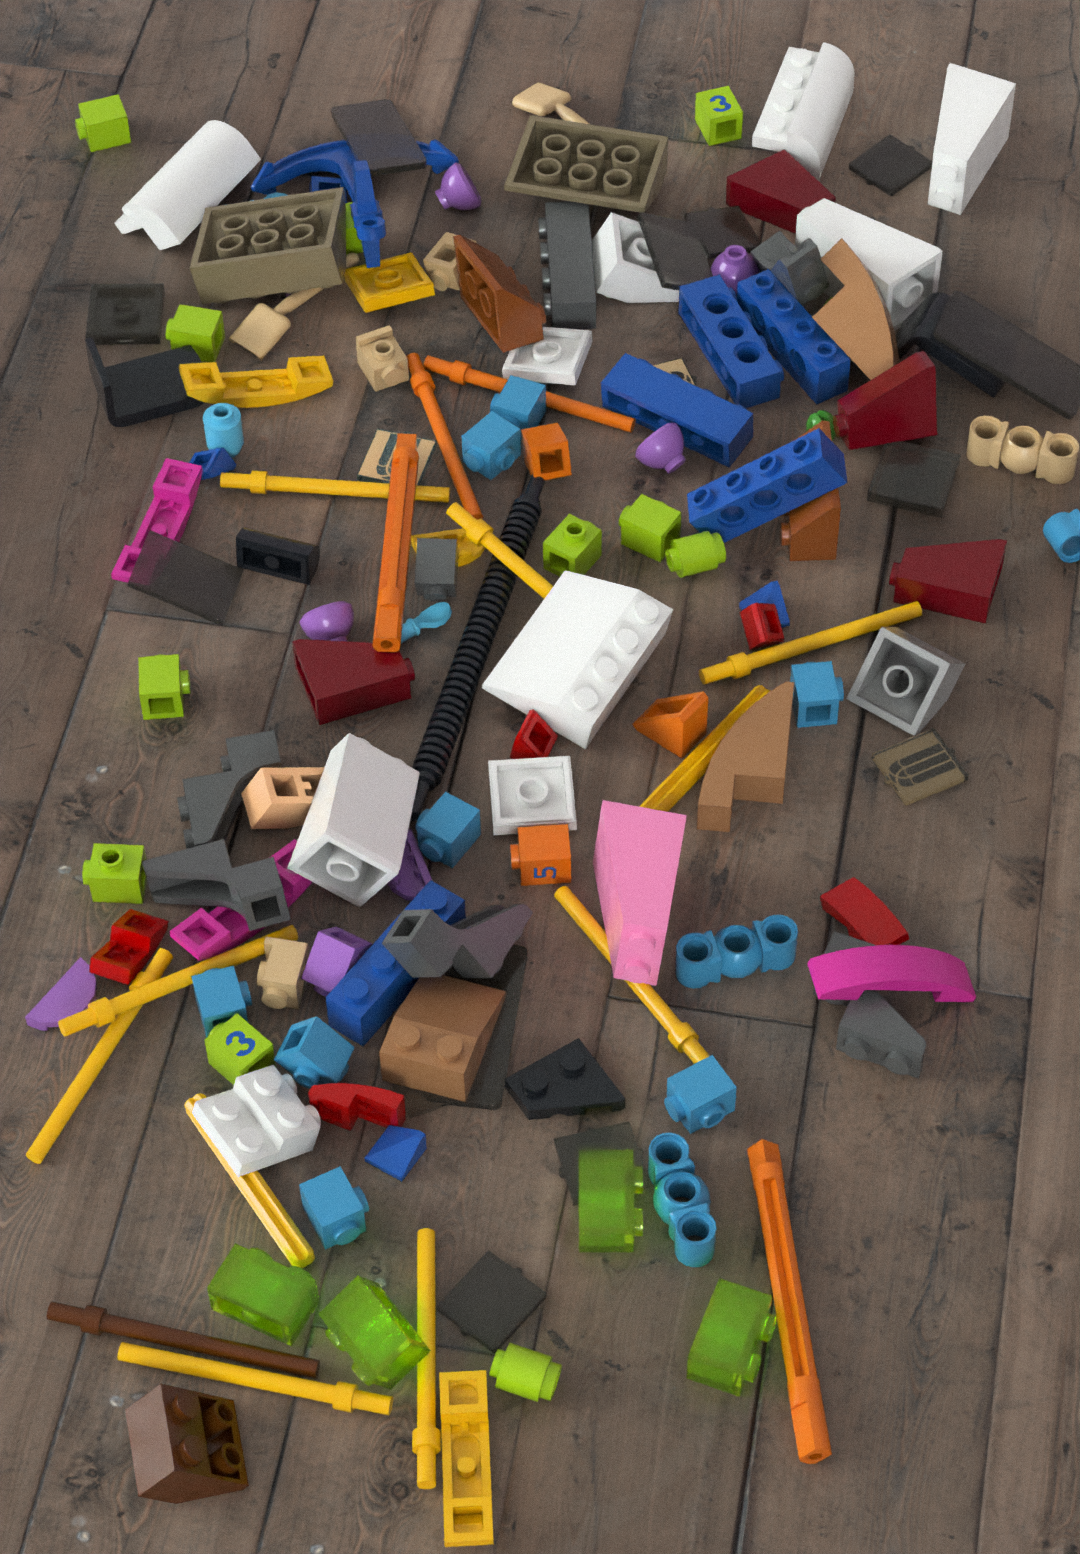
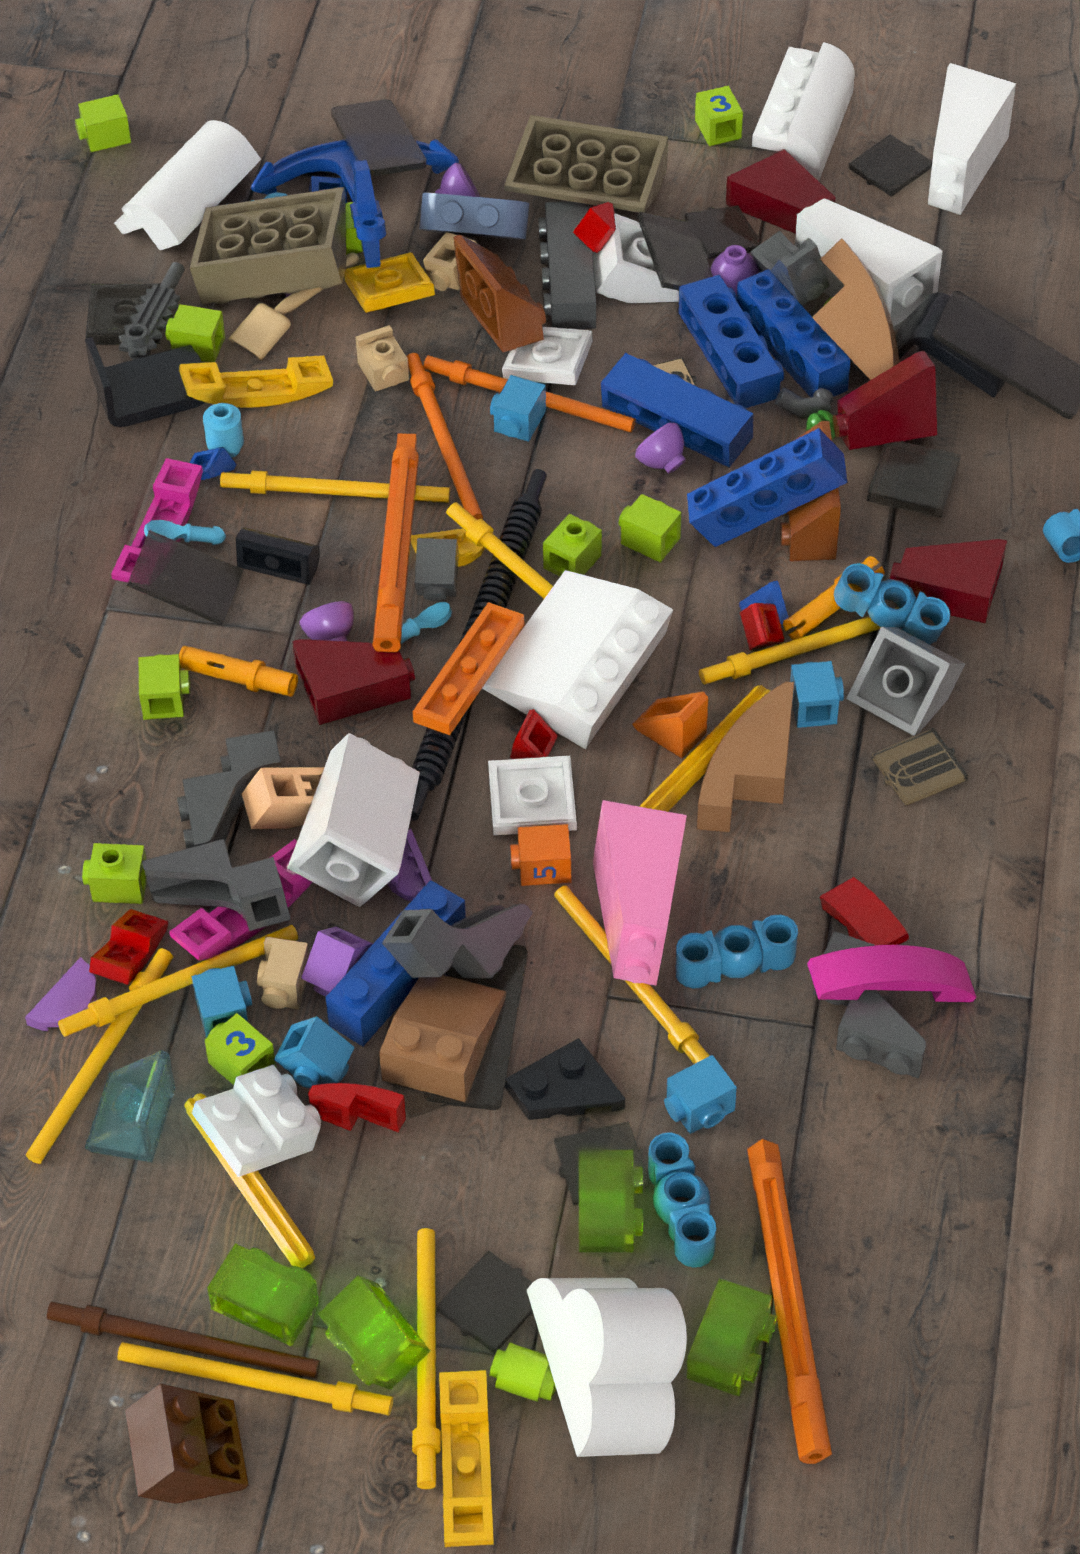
(133, 1109): none -> clear light blue slope
(151, 315): none -> dark grey piece
(189, 533): none -> medium azure piece
(252, 674): none -> light orange pin
(334, 1207): dark azure brick -> none
(378, 459): piece -> none
(397, 1151): blue slope -> none
(448, 829): dark azure brick -> none
(468, 668): none -> orange plate
(474, 216): none -> sand blue brick
(491, 445): dark azure brick -> none
(544, 99): tan piece -> none
(546, 450): orange brick -> none
(597, 226): none -> red slope
(612, 1360): none -> white brick
(695, 553): lime brick -> none
(804, 406): none -> dark grey arm
(821, 607): none -> light orange pin
(876, 591): none -> dark azure piece
(1022, 449): tan piece -> none

